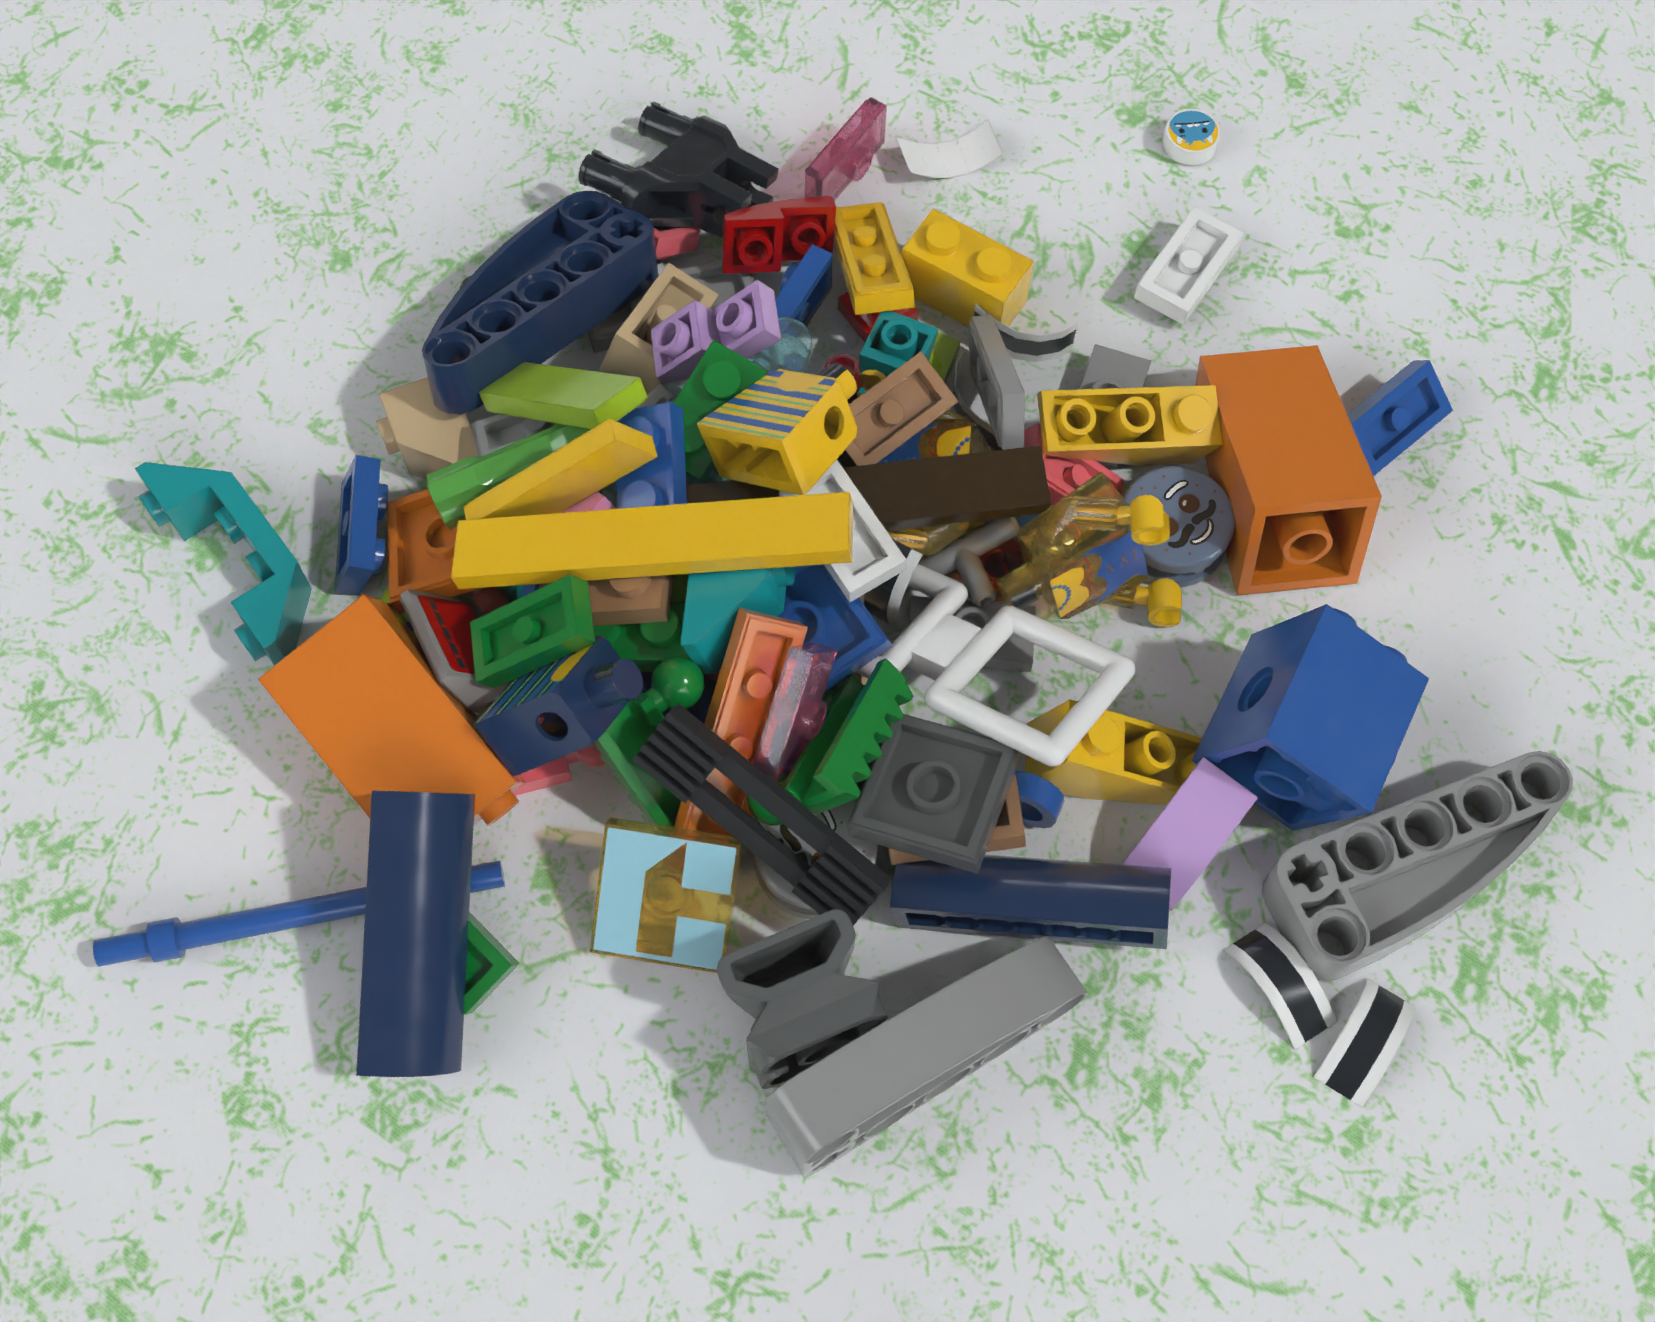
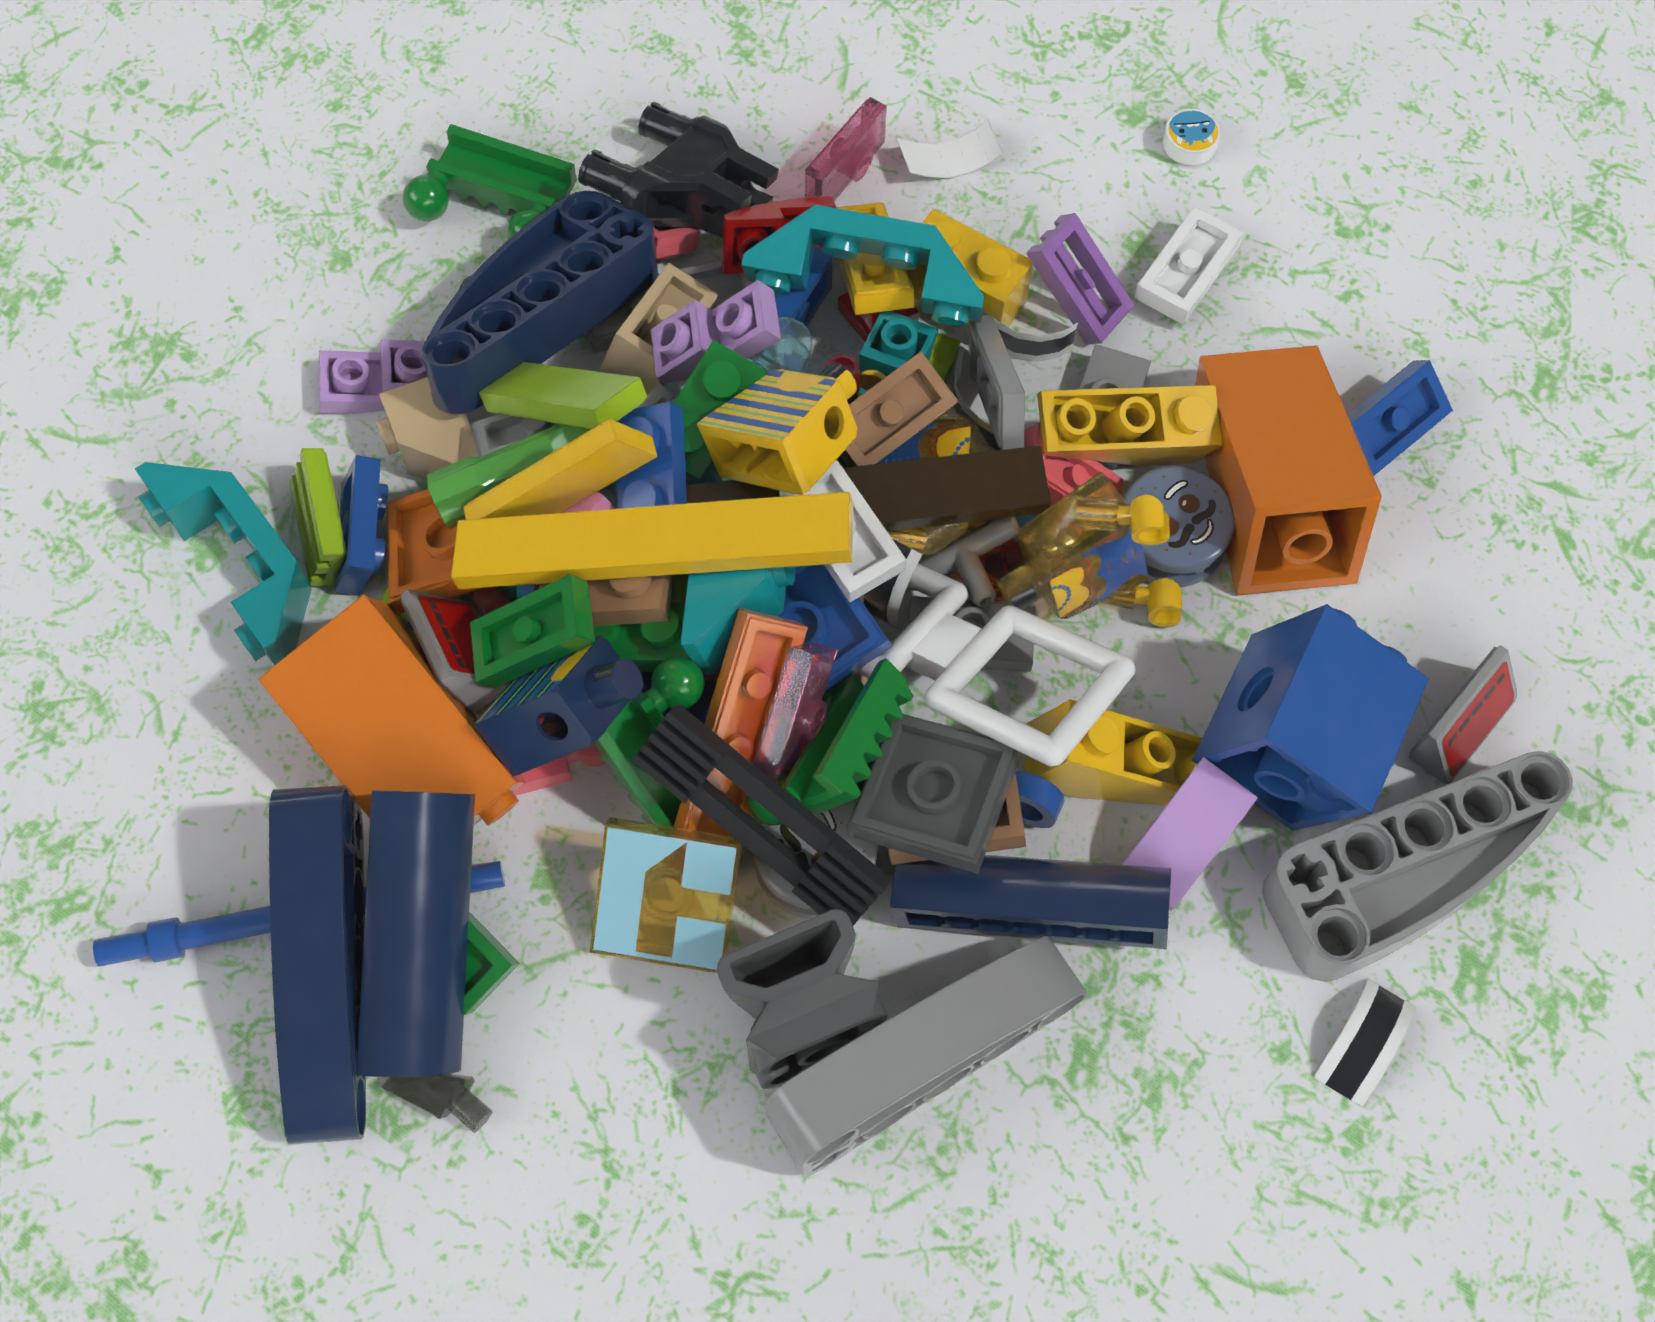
(317, 517): none -> lime tile
(317, 959): none -> dark blue beam
(354, 379): none -> lavender slope
(443, 1096): none -> clear smoke bar
(490, 173): none -> green gear
(786, 257): none -> teal slope
(1075, 286): none -> medium lavender tile
(1285, 981): sticker -> none
(1468, 718): none -> slope

